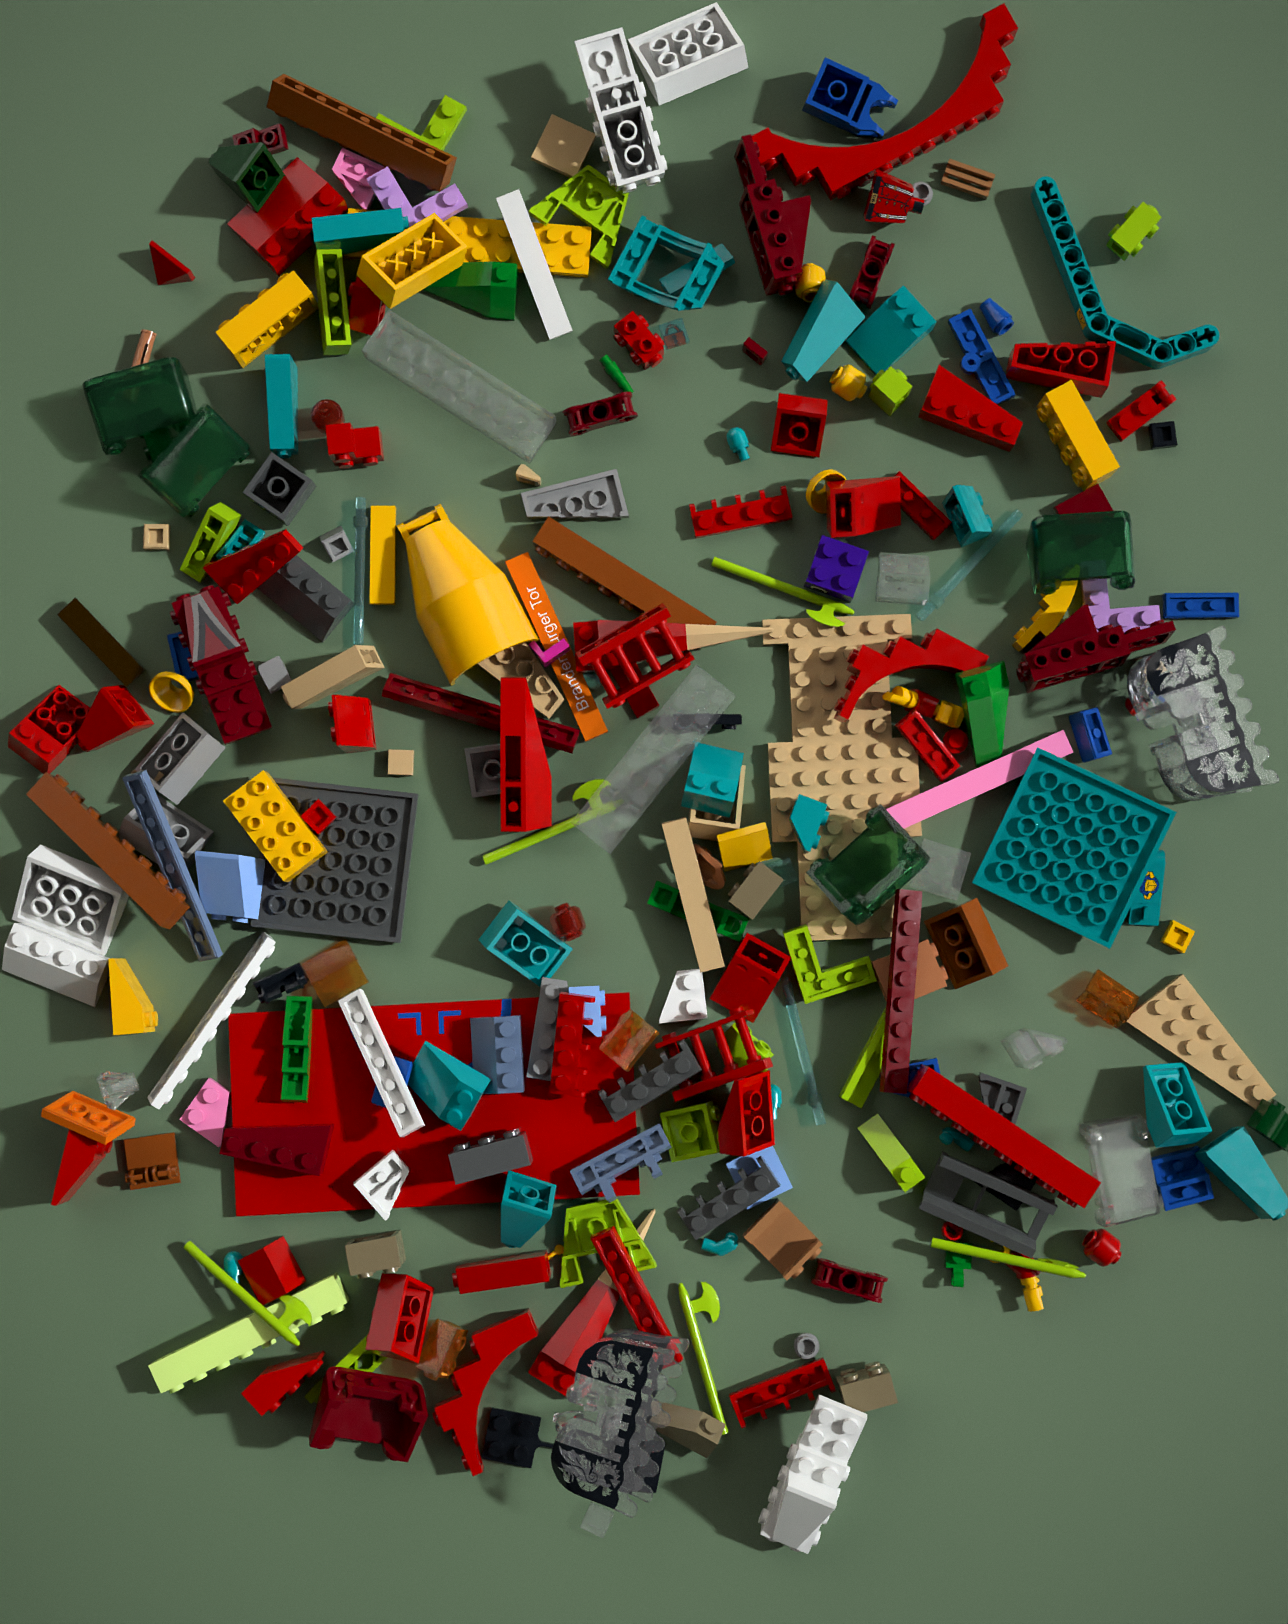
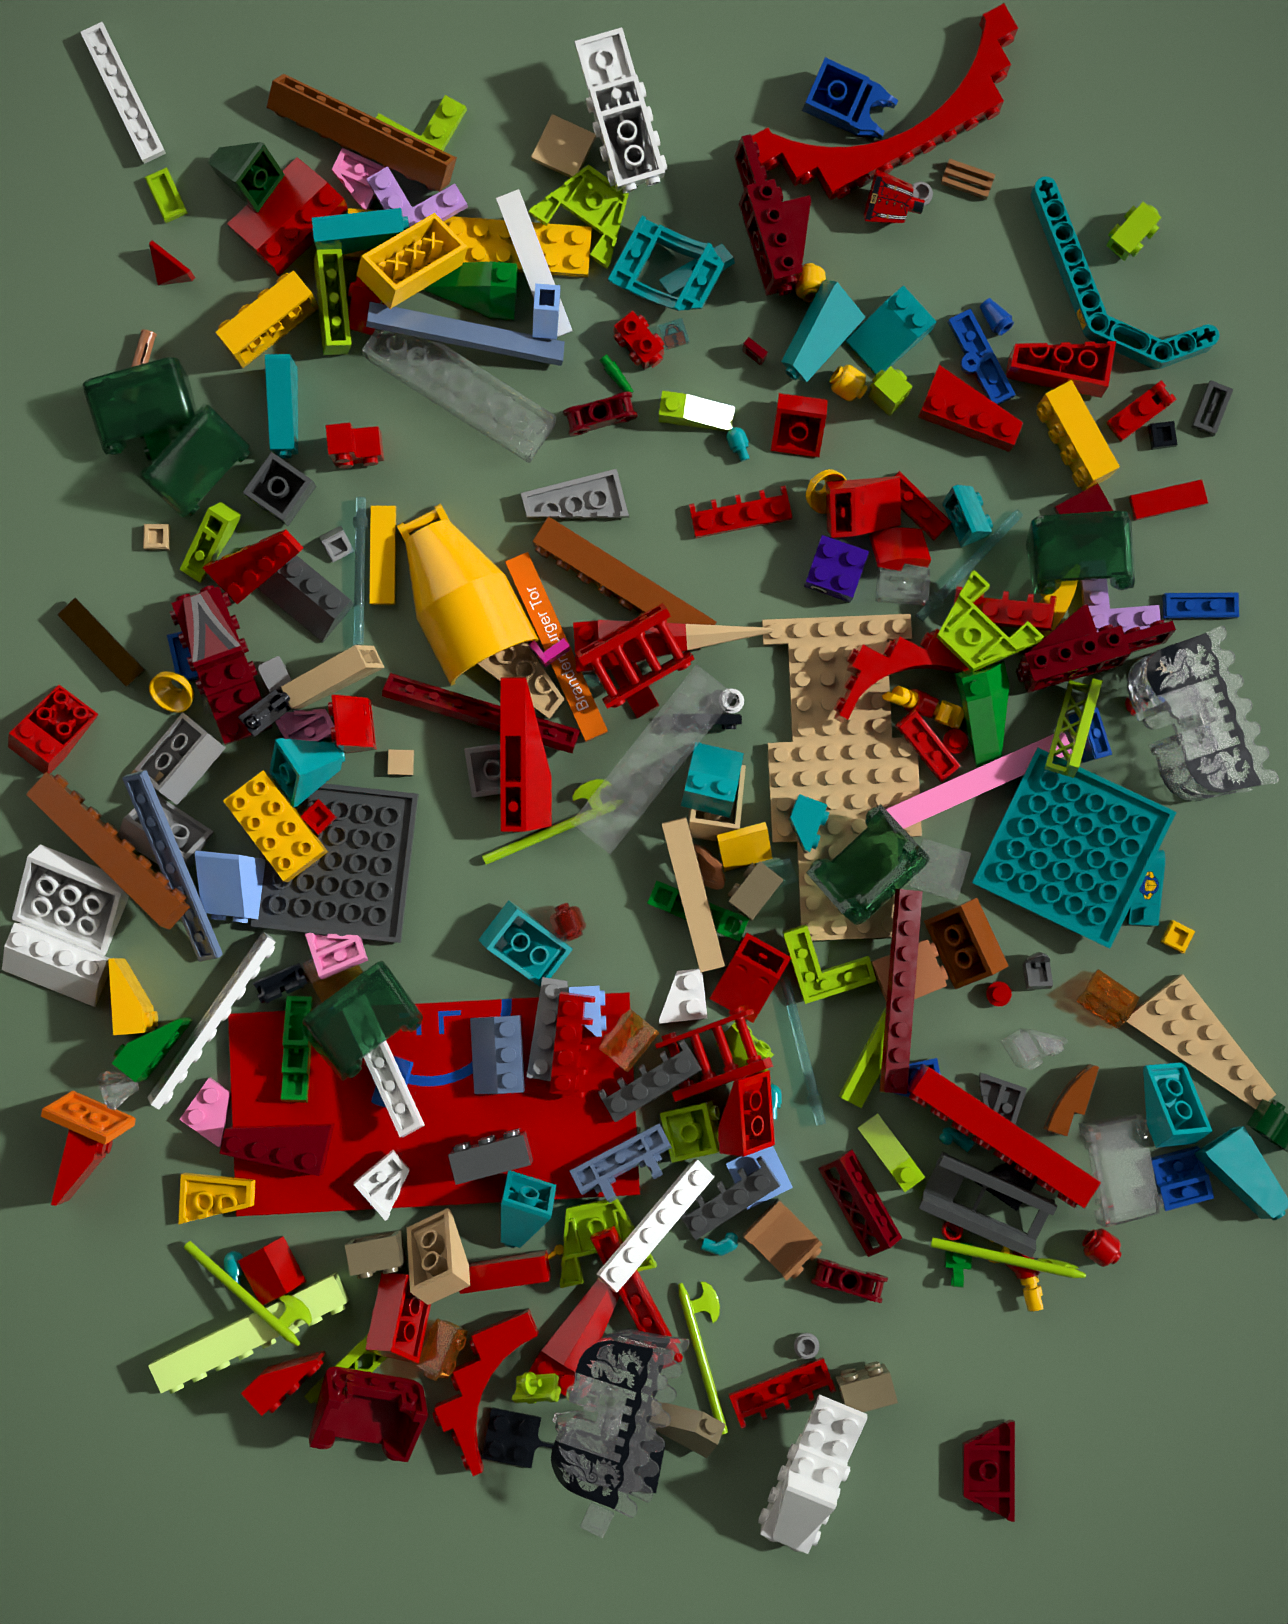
(112, 718): red slope -> none
(123, 92): none -> white plate
(145, 1053): none -> green slope
(152, 1161): dark orange hinge -> none
(166, 195): none -> lime tile
(213, 1195): none -> yellow wing
(238, 534): teal slope -> none
(265, 712): none -> black hinge
(273, 138): dark red slope -> none
(303, 766): none -> teal slope
(306, 725): none -> bright pink wing
(324, 408): clear red head -> none
(335, 952): none -> bright pink wing
(360, 1019): none -> clear green windscreen
(436, 1258): none -> tan slope
(447, 1085): teal slope -> none
(465, 334): none -> sand blue tile
(526, 475): tan slope -> none
(536, 1388): none -> lime hips
(546, 311): none -> light blue slope
(655, 1225): none -> white plate
(689, 53): white slope -> none
(695, 412): none -> slope
(739, 702): none -> white plate
(828, 605): lime piece -> none
(865, 1202): none -> dark red fence
(875, 258): dark red piece -> none
(900, 546): none -> red slope
(974, 636): none -> lime wing
(990, 1469): none -> dark red wing
(998, 993): none -> red plate
(1016, 613): none -> red hinge
(1037, 972): none -> dark grey plate
(1071, 1100): none -> dark orange slope
(1082, 730): none -> lime fence
(1168, 500): none -> red tile
(1204, 426): none -> dark grey tile

